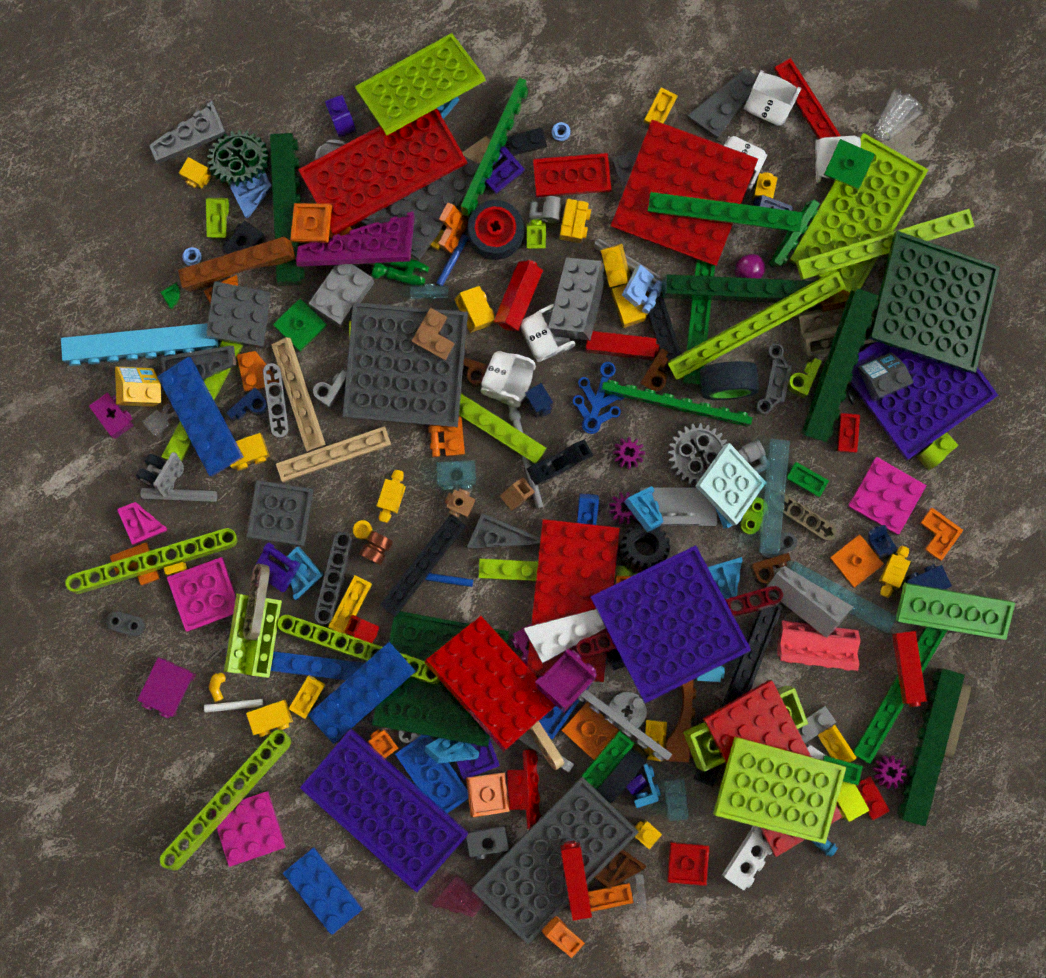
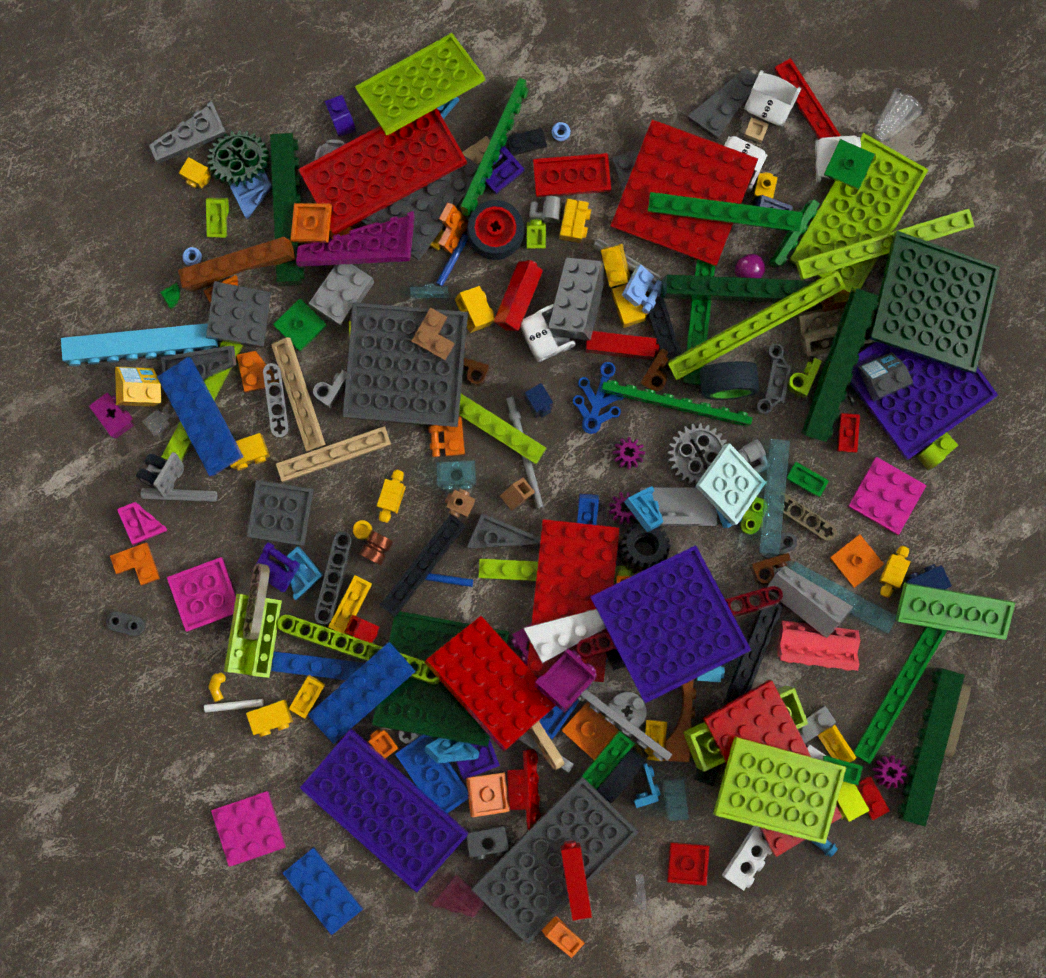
(142, 560): lime beam -> none
(165, 687): magenta panel -> none
(176, 568): yellow tile -> none
(216, 802): lime beam -> none
(238, 411): dark blue plate -> none
(243, 231): black brick -> none
(399, 275): green piece -> none
(508, 378): white piece -> none
(560, 463): black arch -> none
(608, 898): orange plate -> none
(619, 869): reddish brown wing -> none
(636, 785): dark purple plate -> none
(647, 833): yellow brick -> none
(661, 106): yellow plate -> none
(727, 576): dark azure wing -> none
(756, 130): none -> tan plate
(881, 541): dark blue bracket -> none
(909, 668): red brick -> none
(945, 533): orange plate -> none

